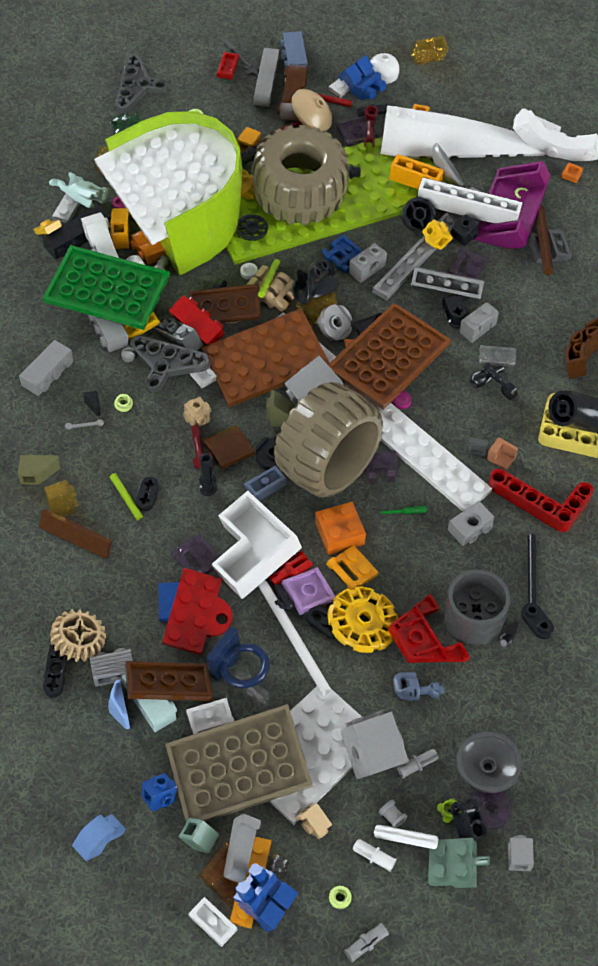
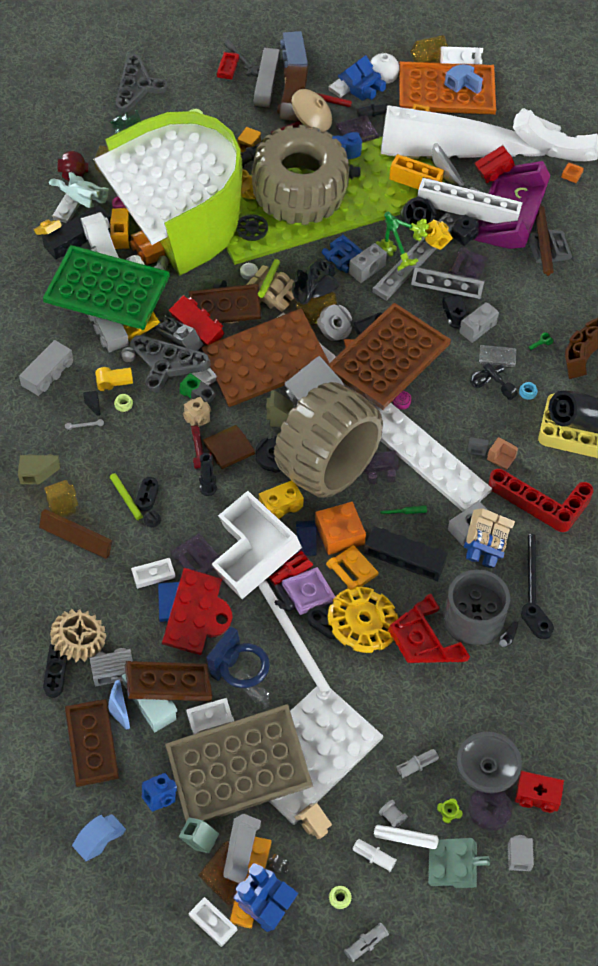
(72, 162): none -> dark red plant
(91, 742): none -> reddish brown tile
(109, 378): none -> yellow piece
(152, 519): none -> black piece
(153, 573): none -> white plate
(196, 388): none -> leg
(266, 483): sand blue slope -> none
(282, 499): none -> yellow brick
(307, 537): none -> clear blue slope
(351, 143): none -> blue brick
(371, 114): dark red brick -> none
(373, 744): light grey brick -> none
(392, 224): none -> lime plant
(405, 553): none -> black brick
(413, 689): sand blue piece -> none
(424, 85): none -> orange plate
(460, 55): none -> white plate
(463, 76): none -> medium blue brick
(470, 821): black piece -> none
(487, 537): none -> hips
(495, 164): none -> red brick
(528, 386): none -> medium azure plate
(543, 339): none -> green hand
(549, 789): none -> red brick

